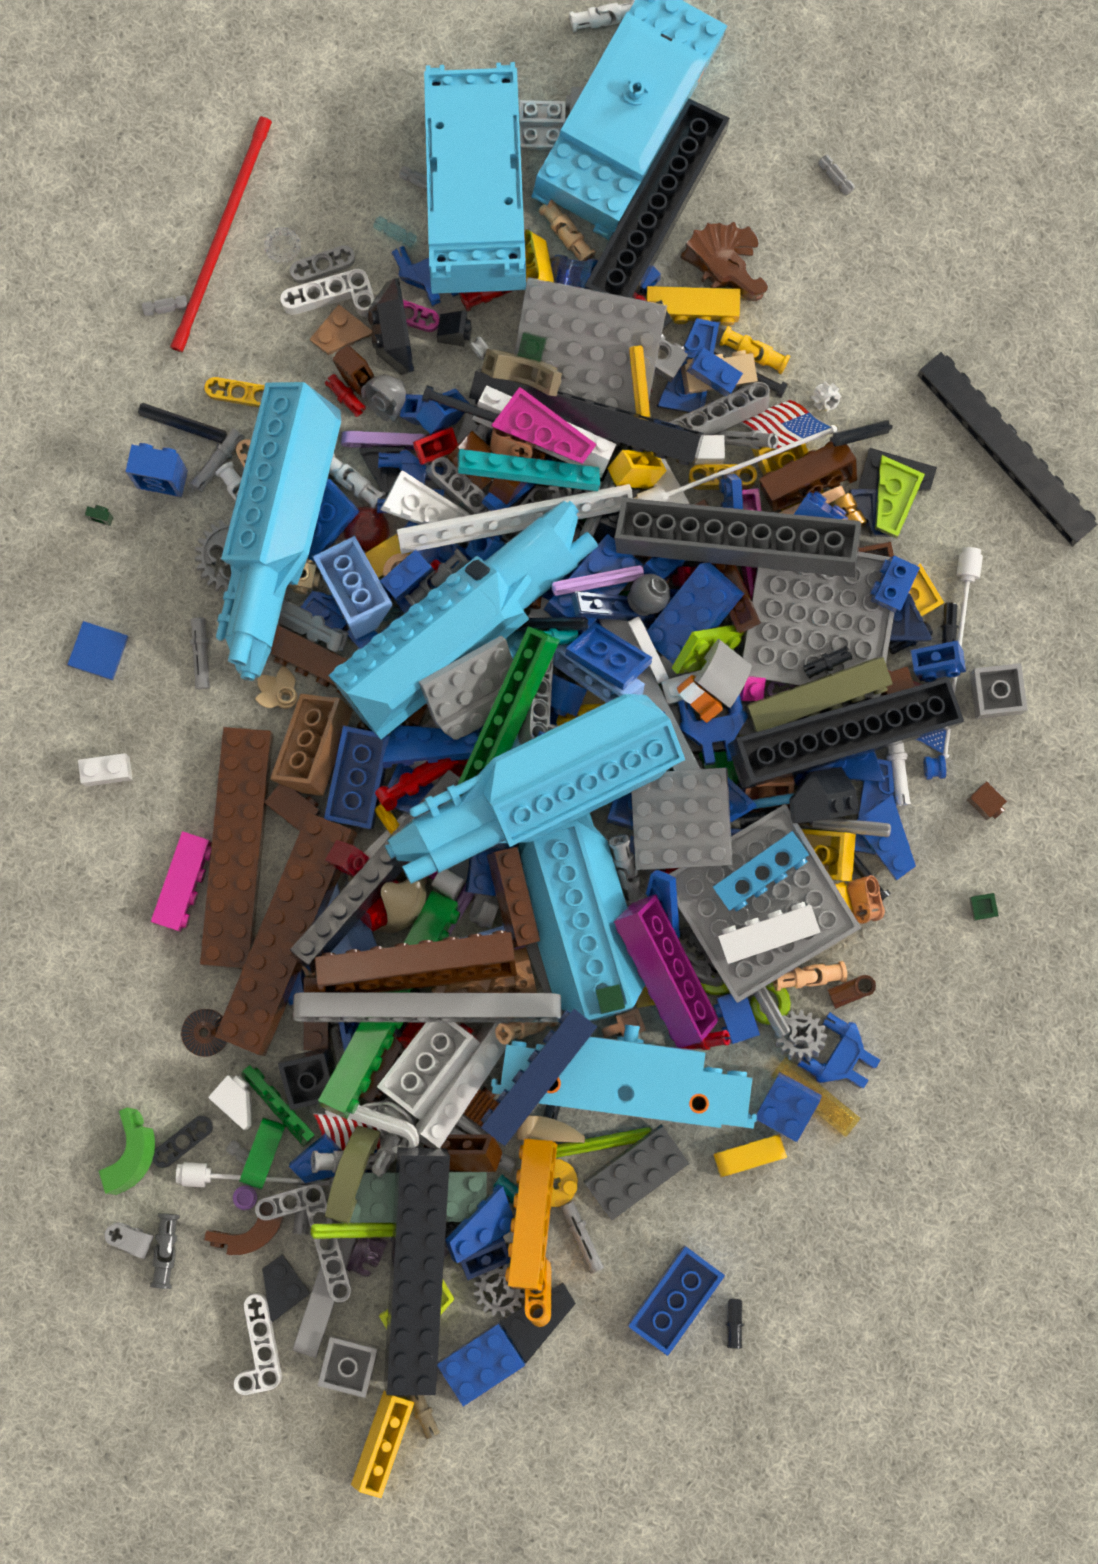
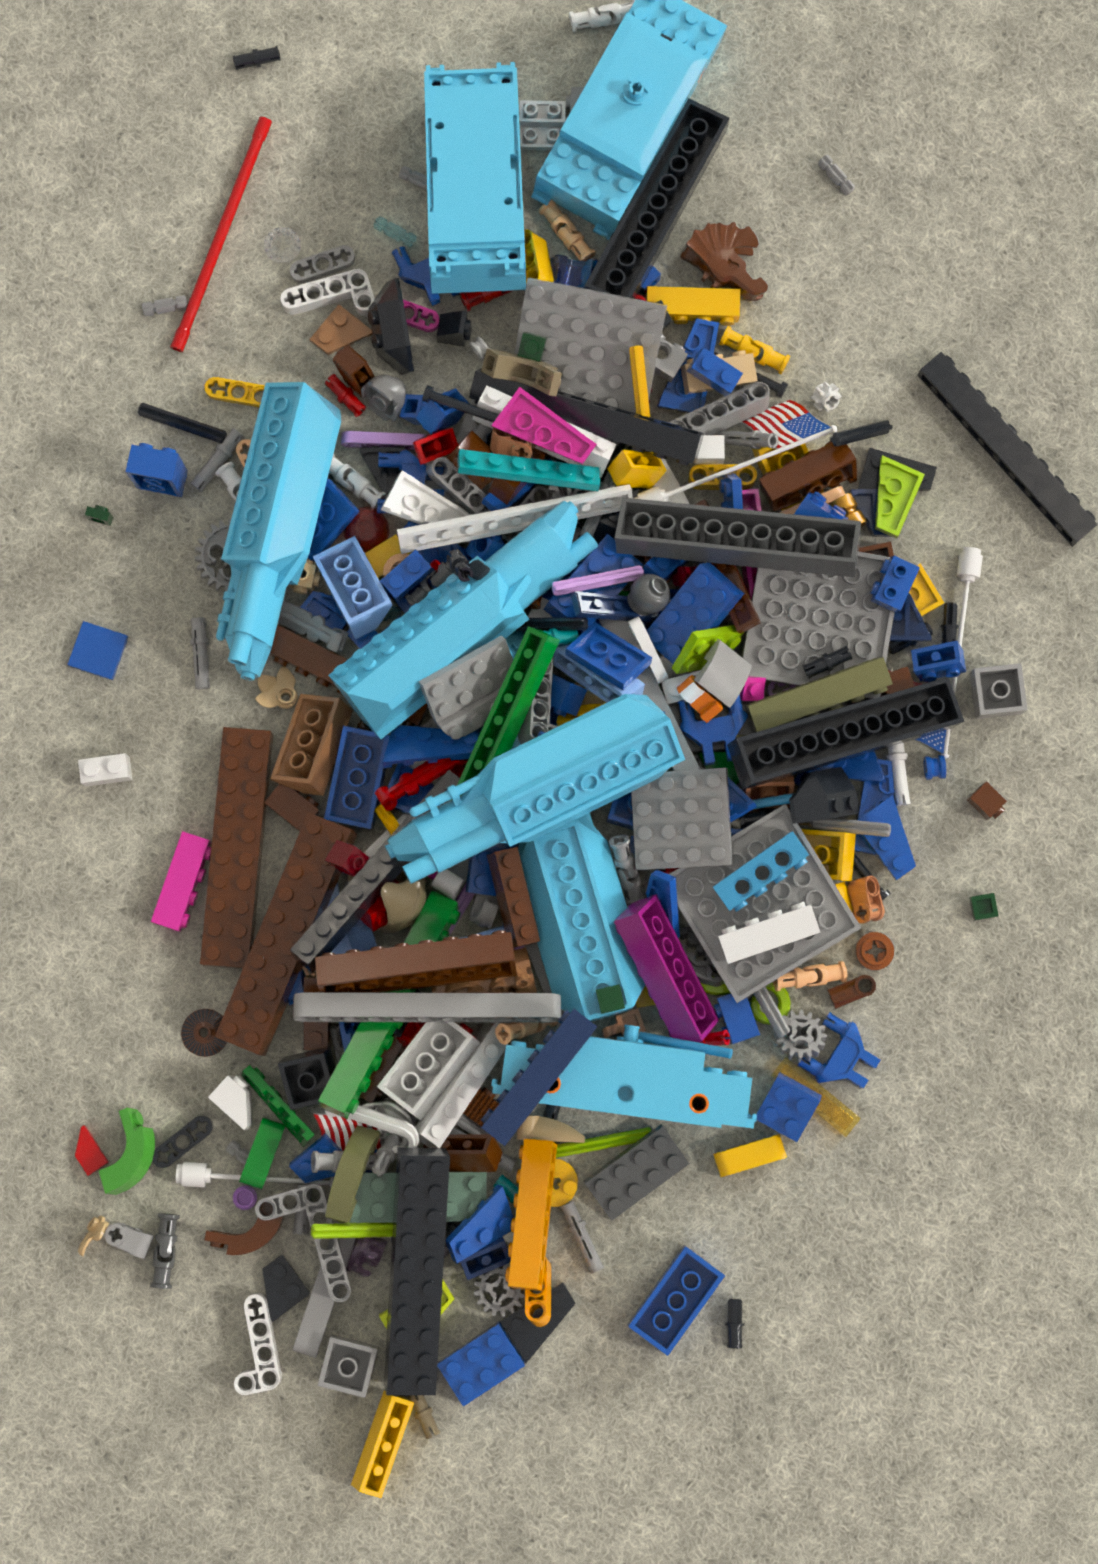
(89, 1153): none -> red tile
(96, 1229): none -> tan plate
(256, 58): none -> black pin
(459, 566): none -> black pin
(685, 1044): none -> dark azure bar
(868, 960): none -> dark orange gear

